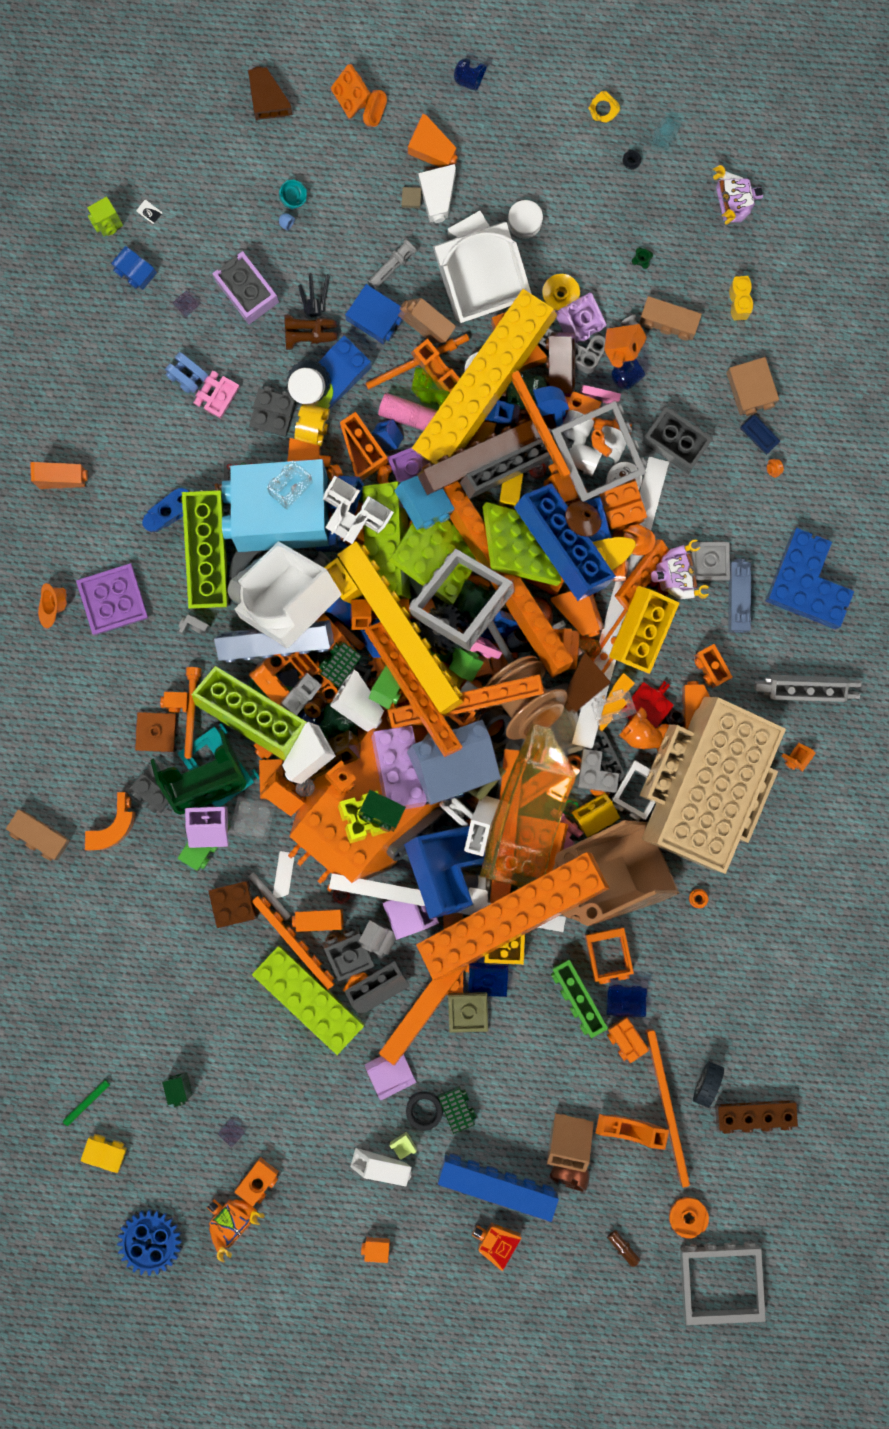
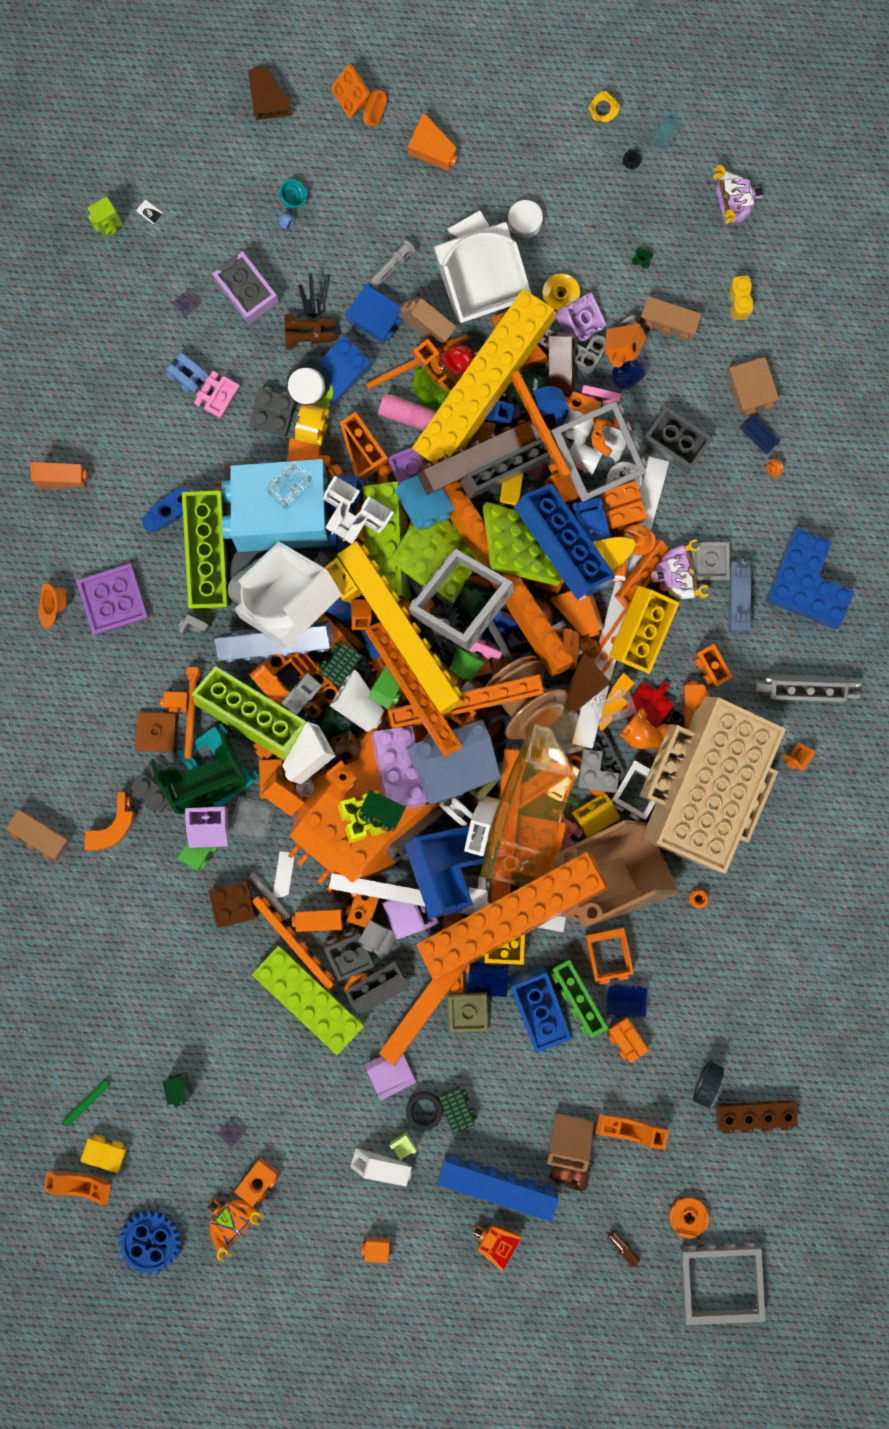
(79, 1185): none -> orange arch
(134, 268): blue brick -> none
(361, 909): none -> orange brick
(387, 435): blue panel -> none
(411, 197): dark tan tile -> none
(437, 191): white slope -> none
(456, 361): none -> red hair
(467, 76): clear blue helmet -> none
(539, 1008): none -> blue slope
(583, 518): reddish brown dish -> none
(667, 1108): orange tile -> none

